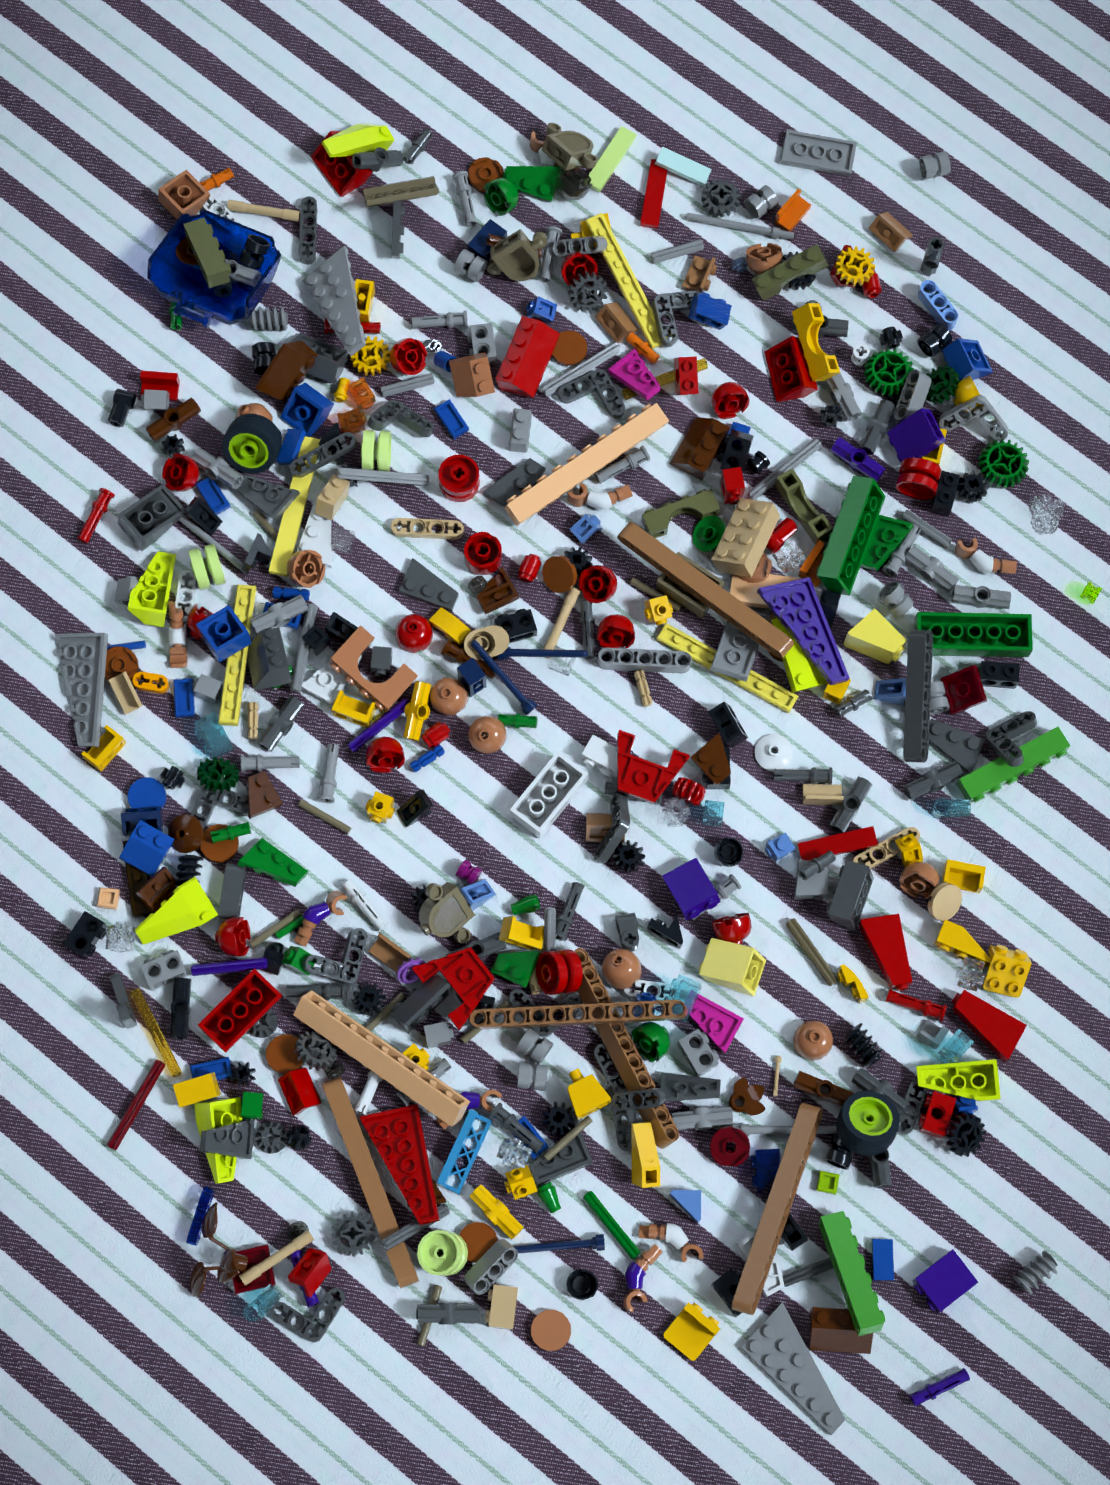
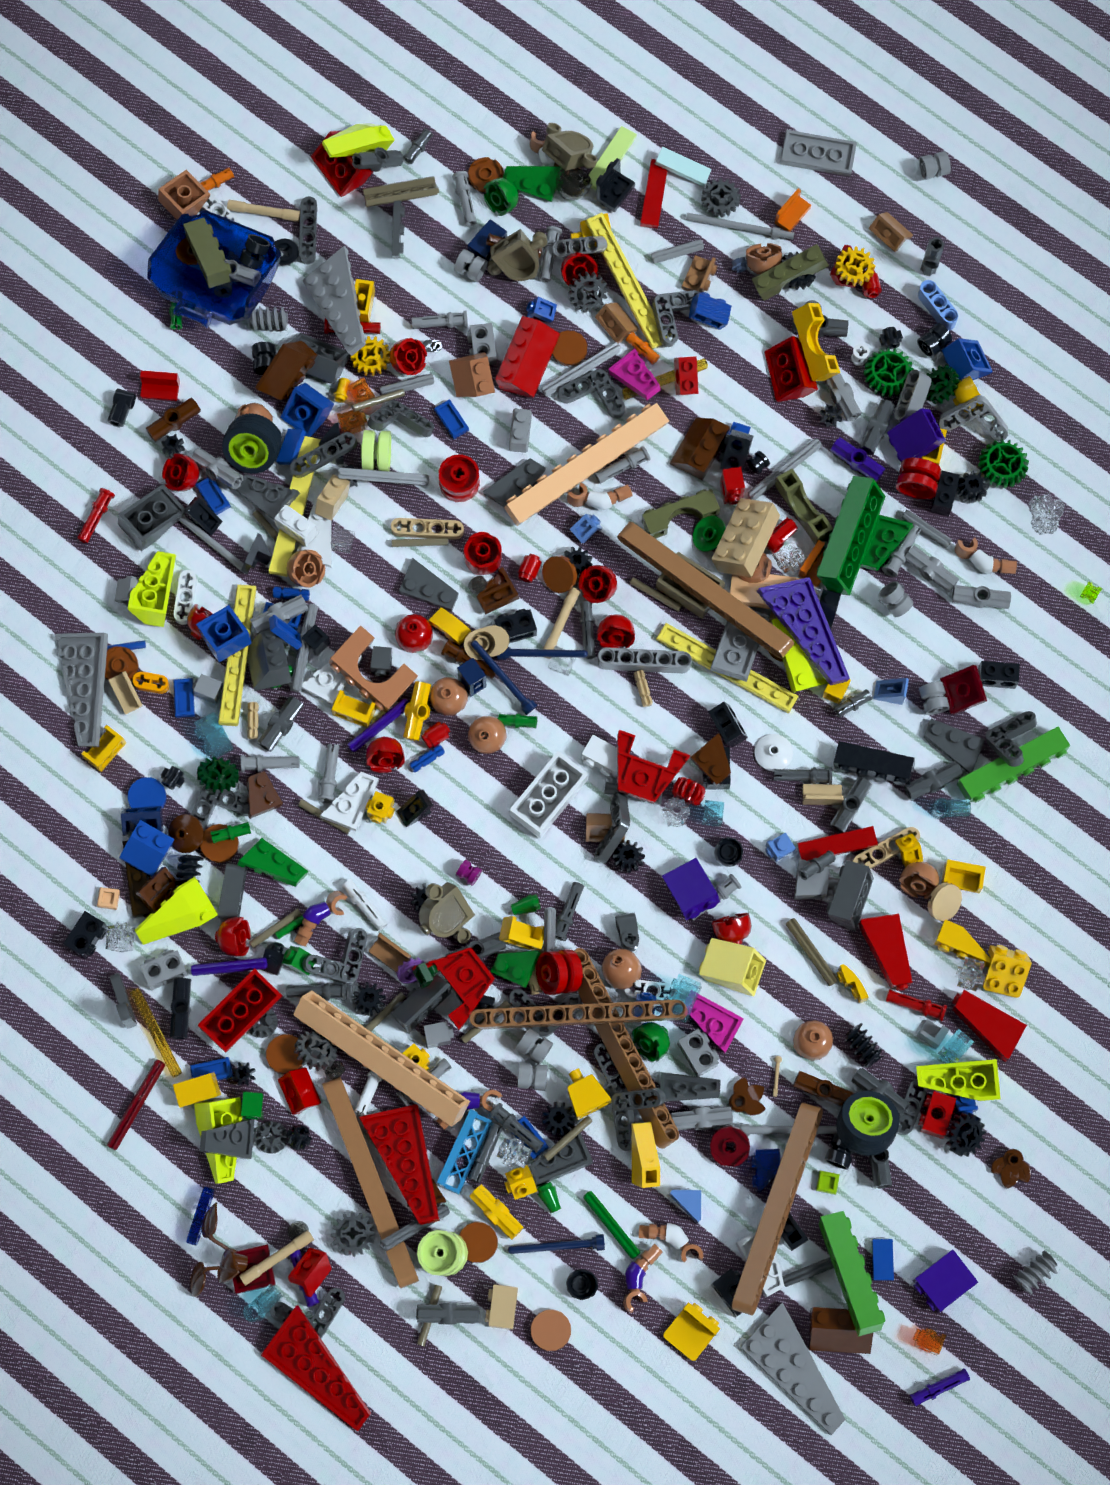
(155, 400): light grey brick -> none
(177, 637): nougat piece -> none
(208, 566): yellowish green wheel -> none
(285, 632): none -> blue tile
(293, 251): none -> black gear
(295, 525): none -> white brick
(308, 1362): none -> red wing
(339, 627): black slope -> none
(350, 805): none -> white wing
(378, 400): none -> dark tan bar
(419, 542): none -> dark tan bar
(424, 975): none -> dark green tile
(442, 359): blue beam -> none
(477, 893): medium blue slope -> none
(486, 1151): none -> dark grey pin
(491, 1266): light grey beam -> none
(613, 186): none -> black bracket
(658, 610): yellow brick -> none
(671, 934): black slope -> none
(729, 399): red cylinder -> none
(759, 203): light grey wheel -> none
(874, 763): none -> black brick
(876, 639): light yellow slope -> none
(918, 696): dark grey beam -> none
(928, 1340): none -> clear orange brick
(978, 633): green brick -> none
(1010, 1171): none -> reddish brown plate

